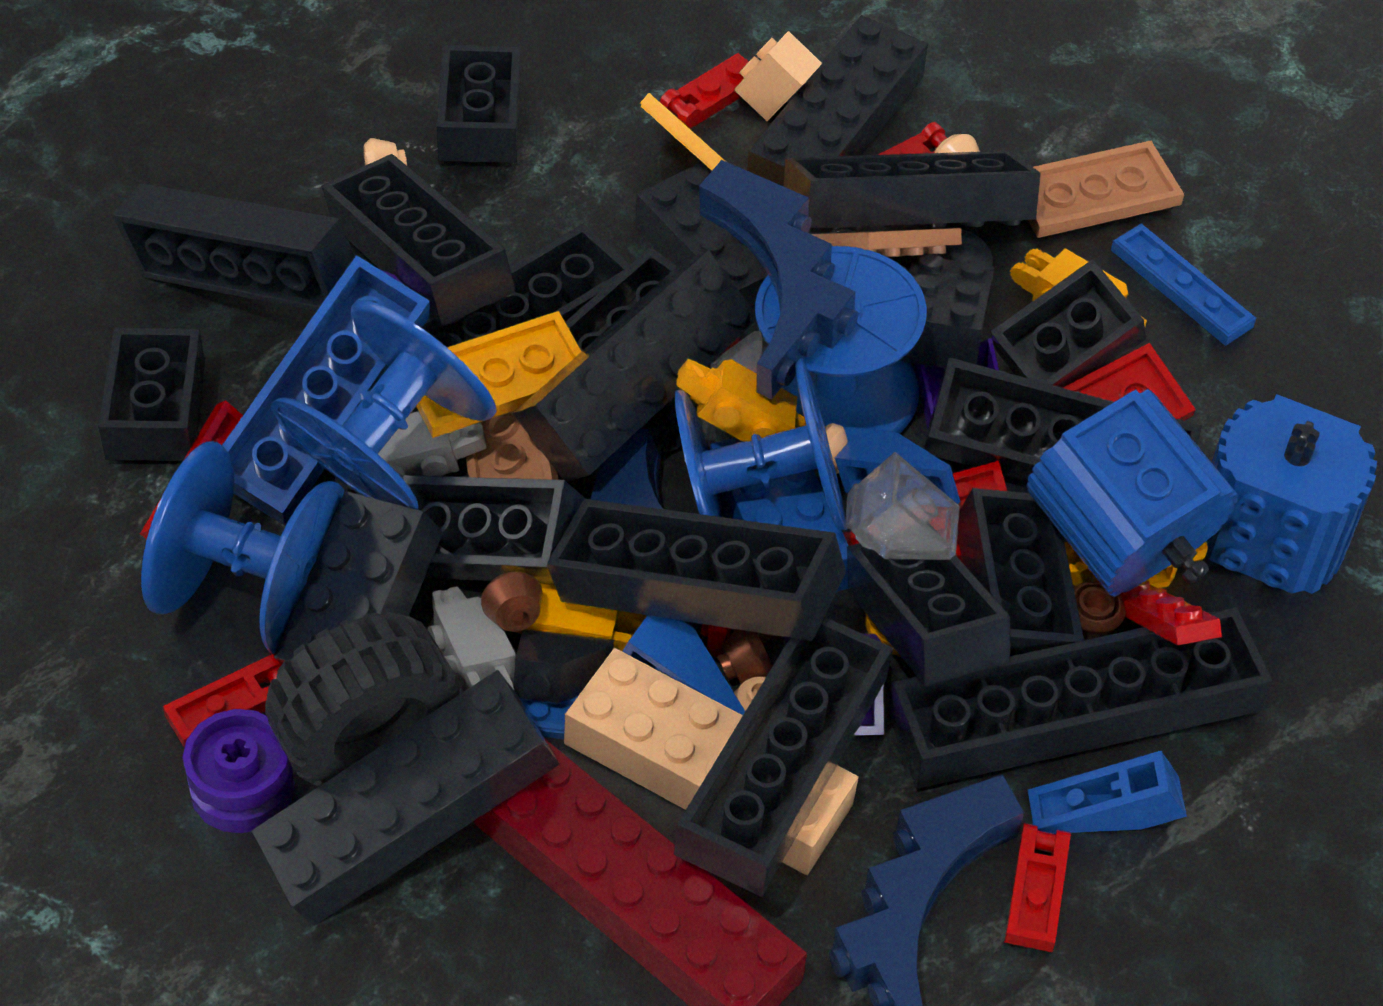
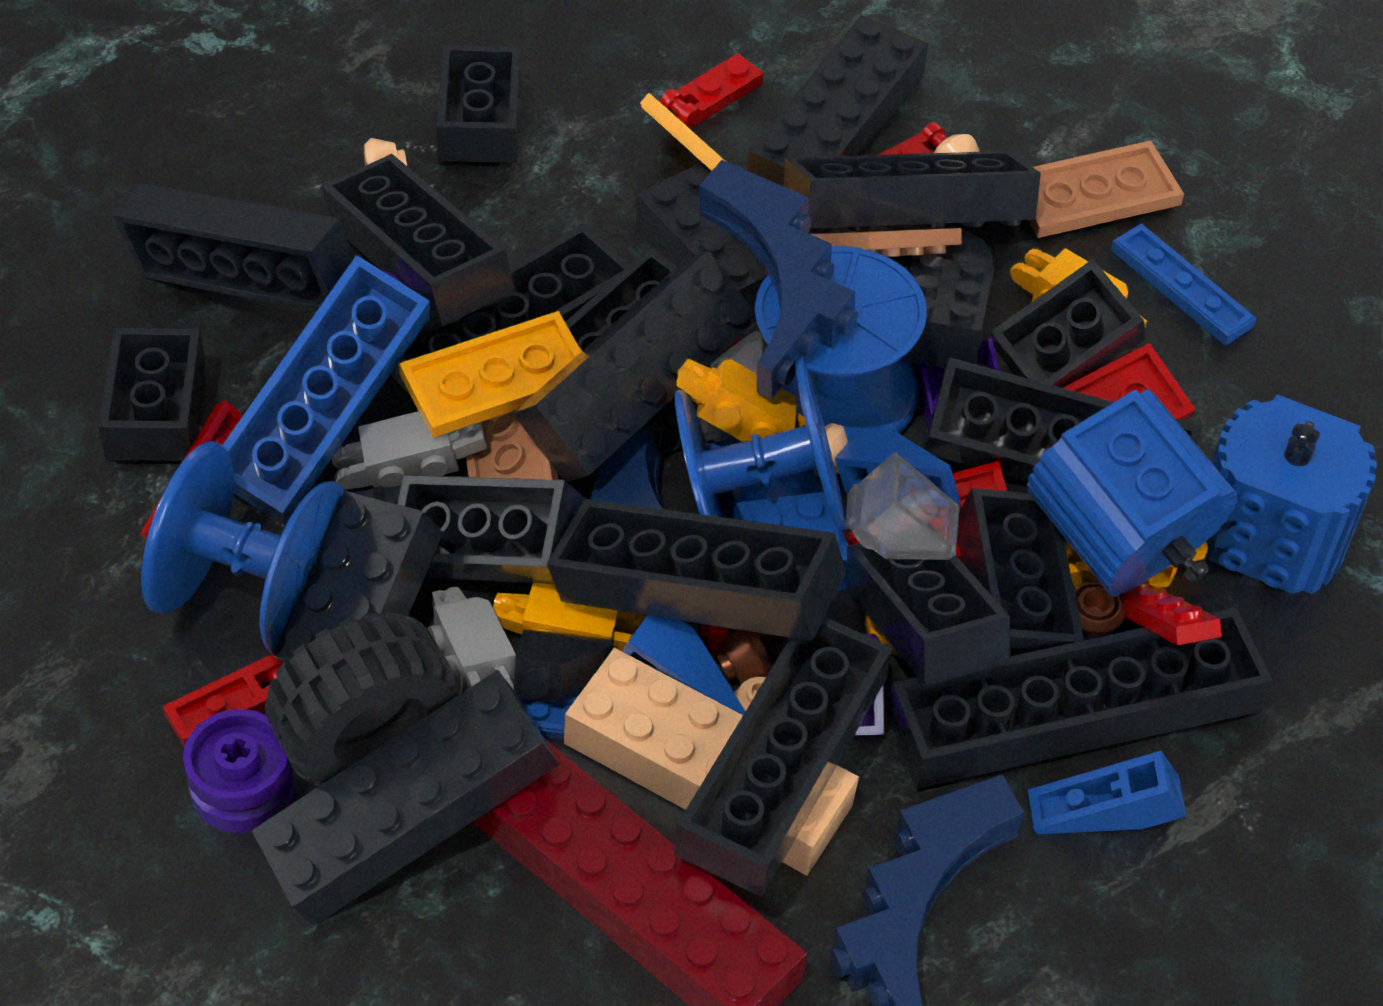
(416, 369): blue piece -> none
(512, 601): copper cone -> none
(777, 76): light nougat brick -> none
(1037, 889): red plate -> none

